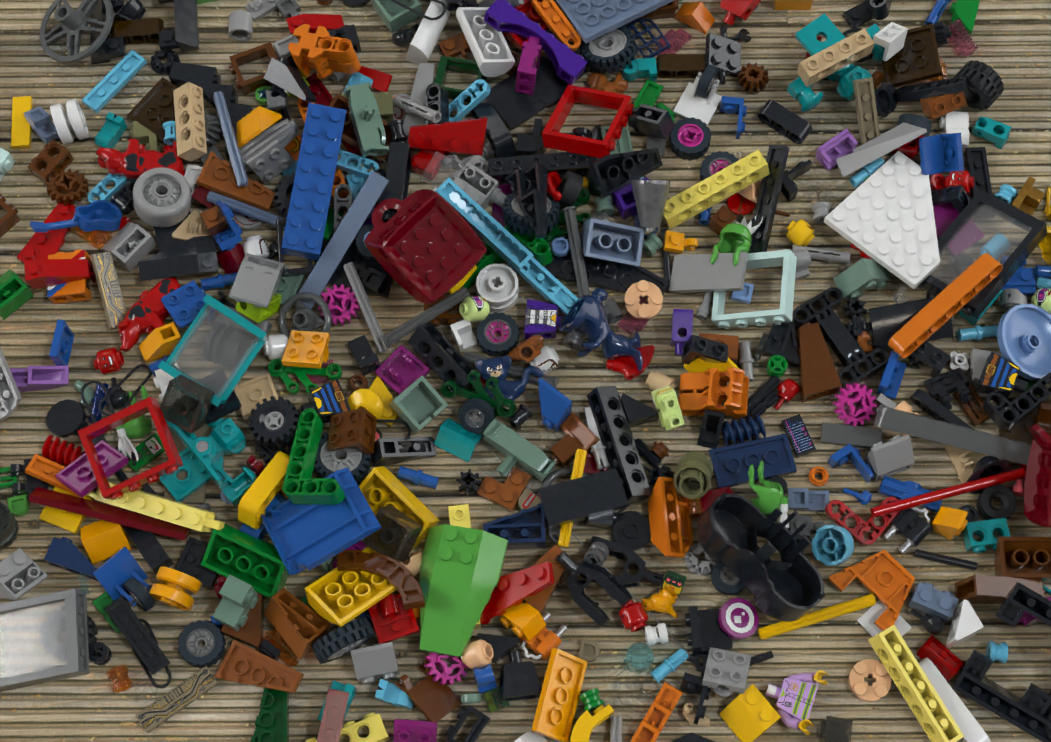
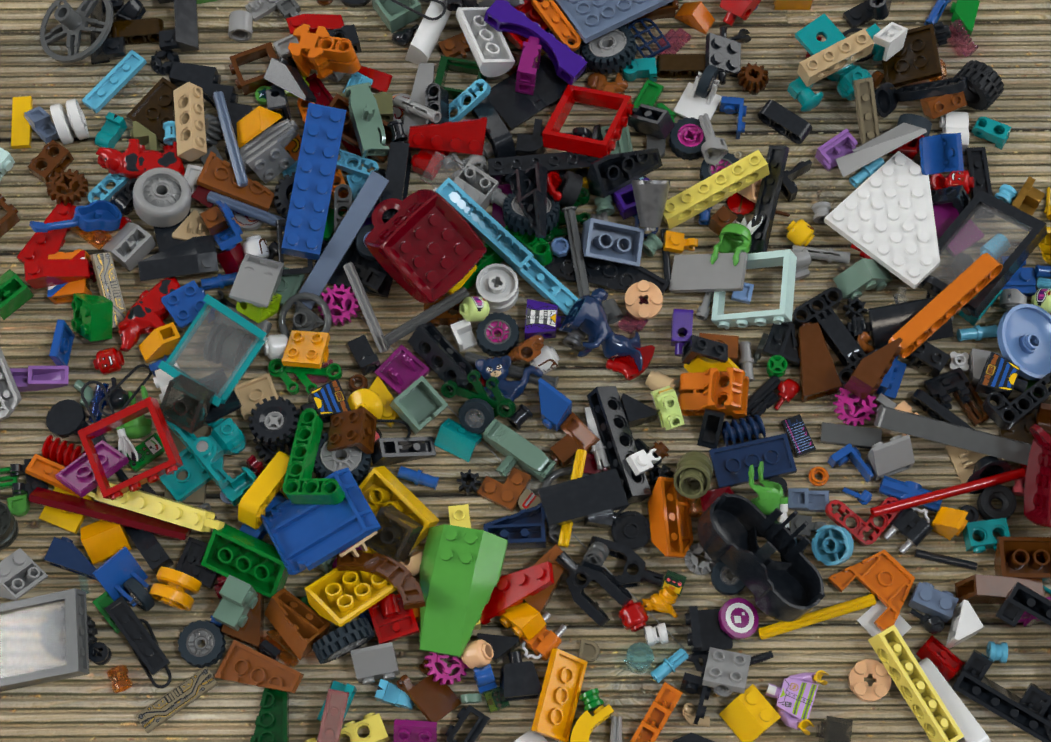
(92, 316): none -> green slope
(352, 548): none -> tan piece
(642, 461): none -> white plate
(714, 147): none -> light grey piece
(872, 369): none -> reddish brown slope

